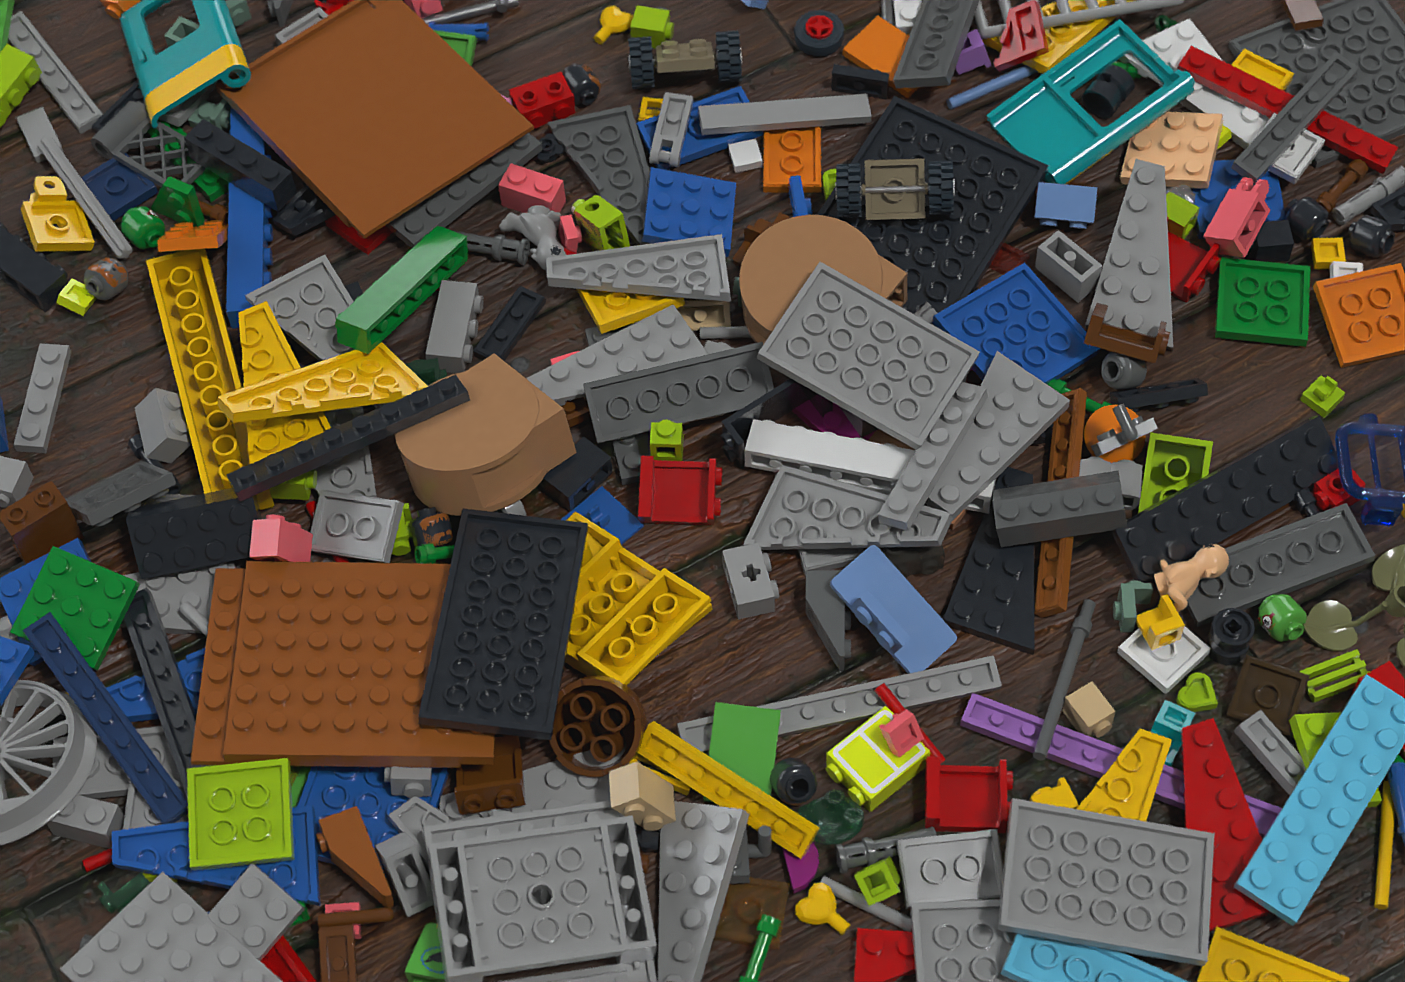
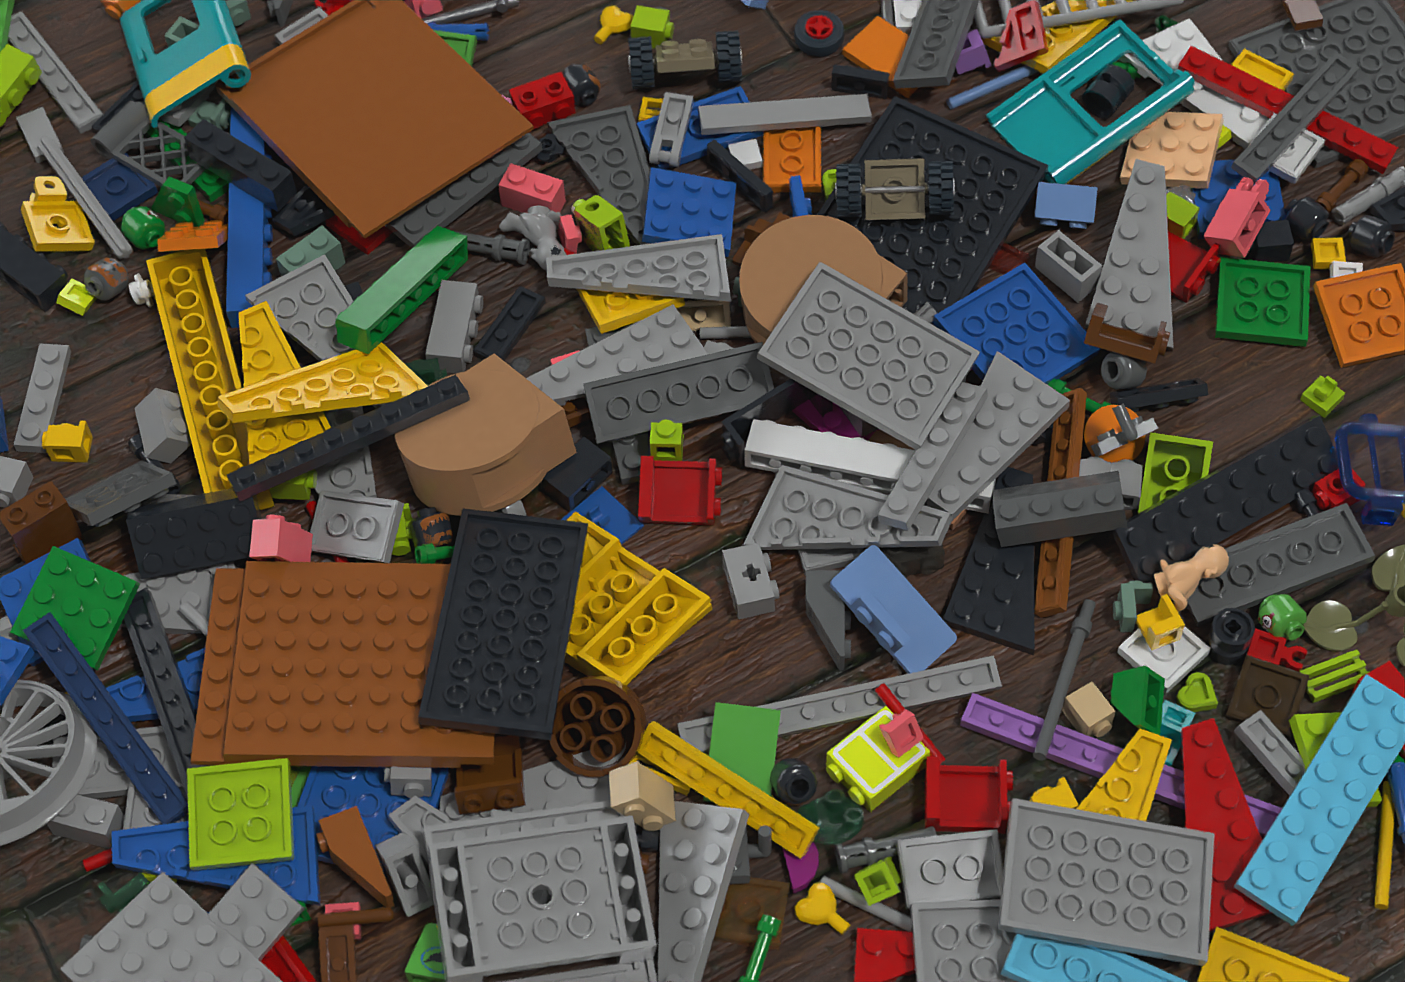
(68, 442): none -> yellow brick
(141, 291): none -> white plate
(311, 248): none -> sand green brick
(737, 172): none -> black tile
(1139, 697): none -> green slope
(1273, 650): none -> red plate

